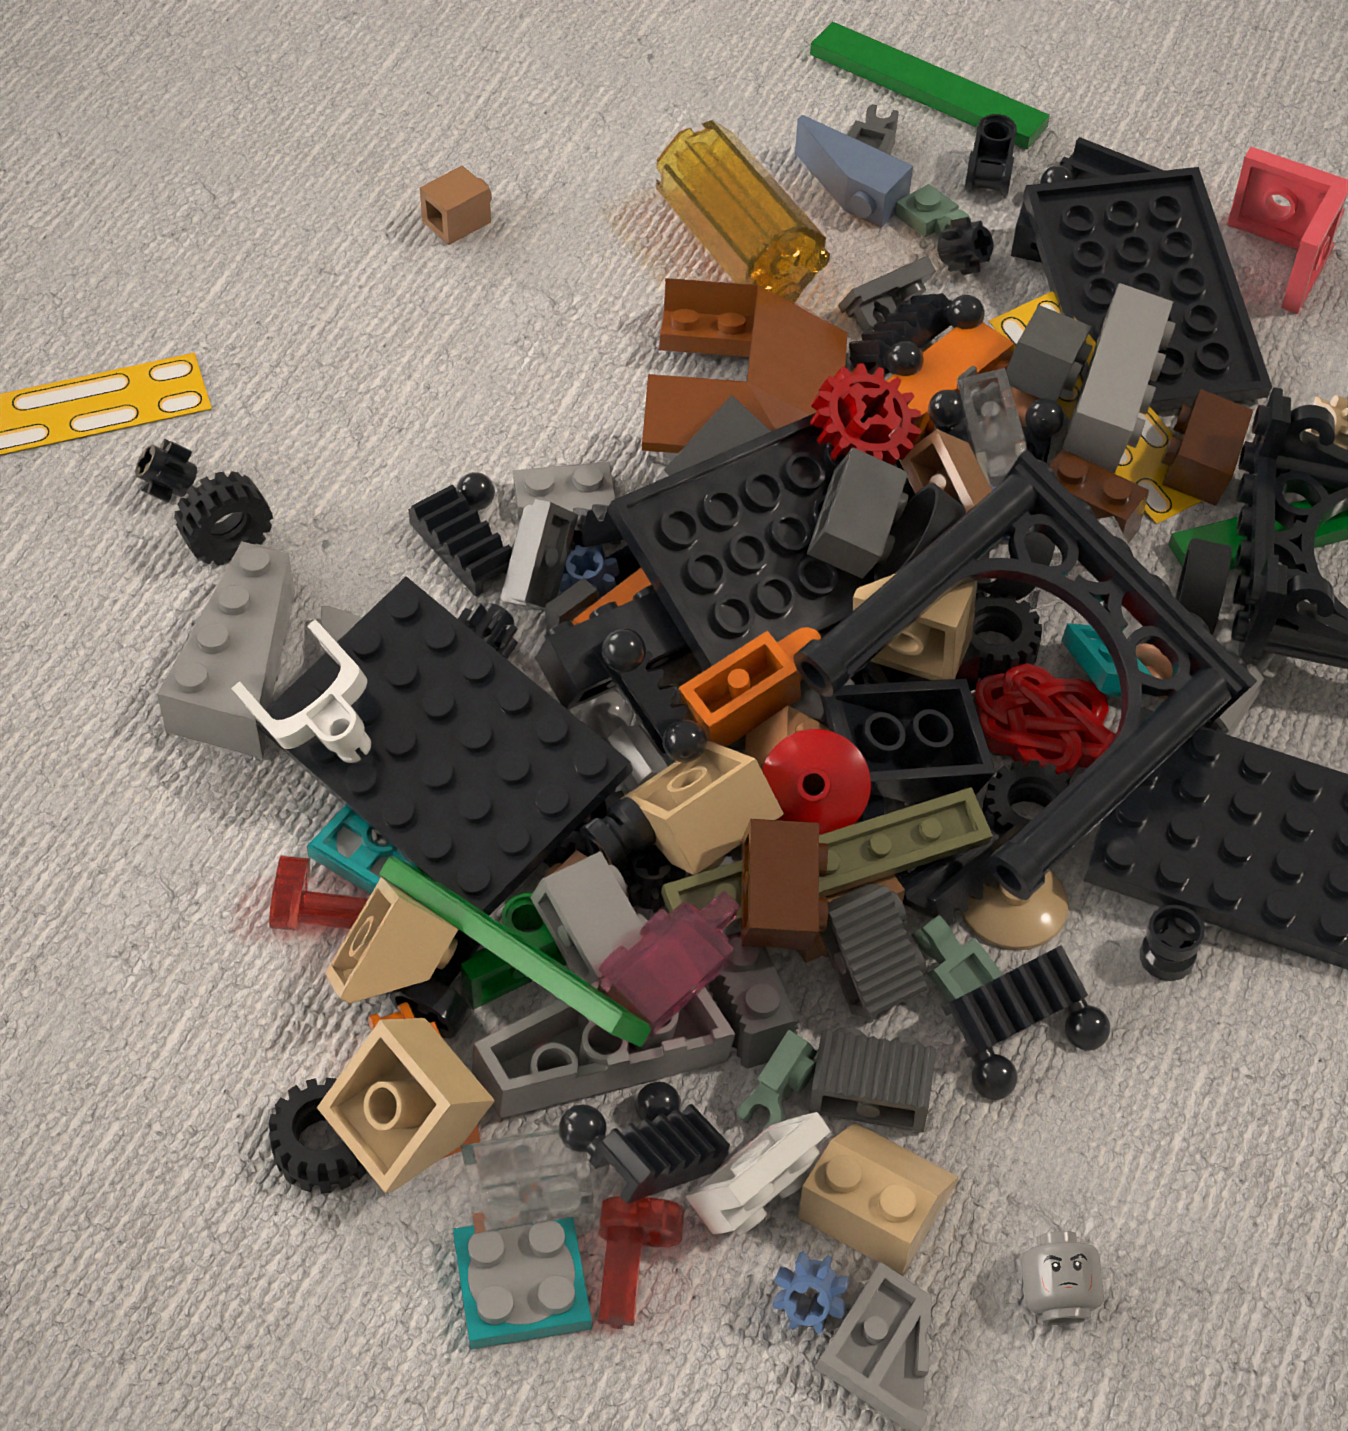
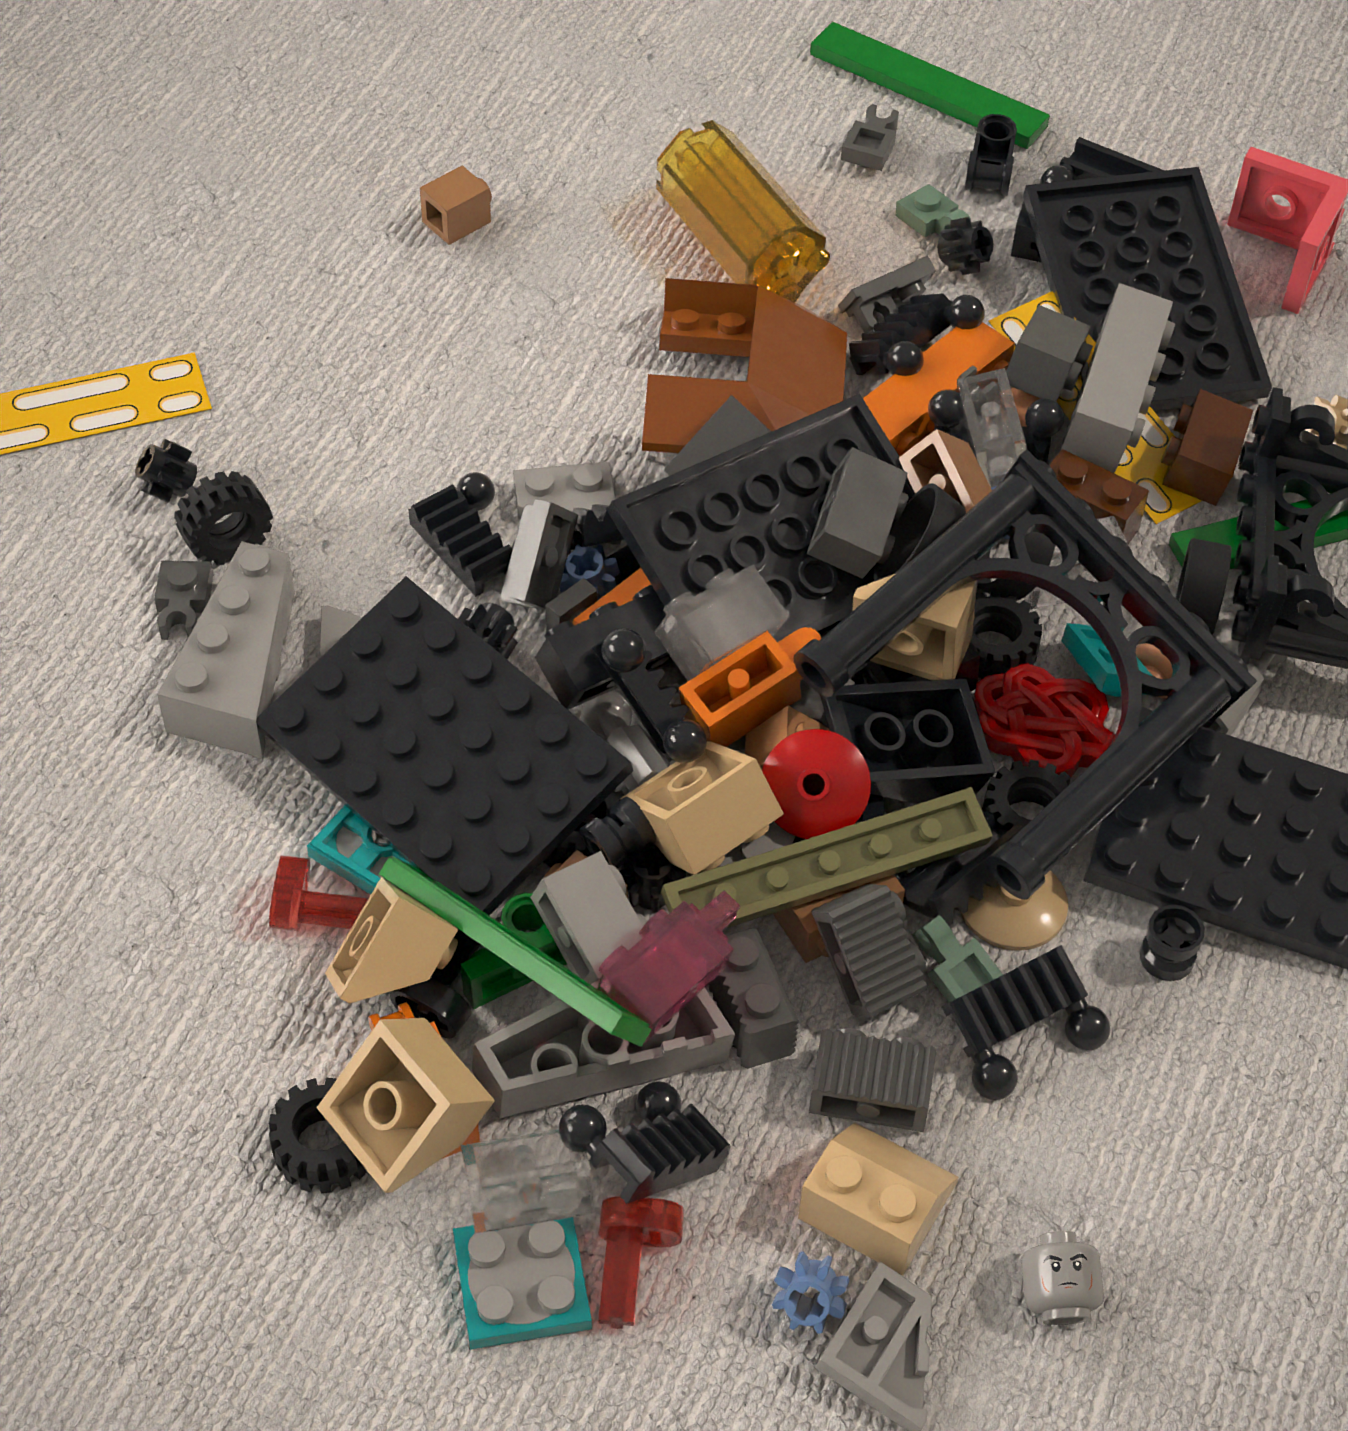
(181, 592): none -> dark grey plate
(327, 717): white piece -> none
(719, 620): none -> clear brick
(765, 1167): white plate -> none
(782, 884): reddish brown brick -> none
(786, 1071): sand green plate -> none
(852, 396): red gear -> none
(854, 173): sand blue slope -> none

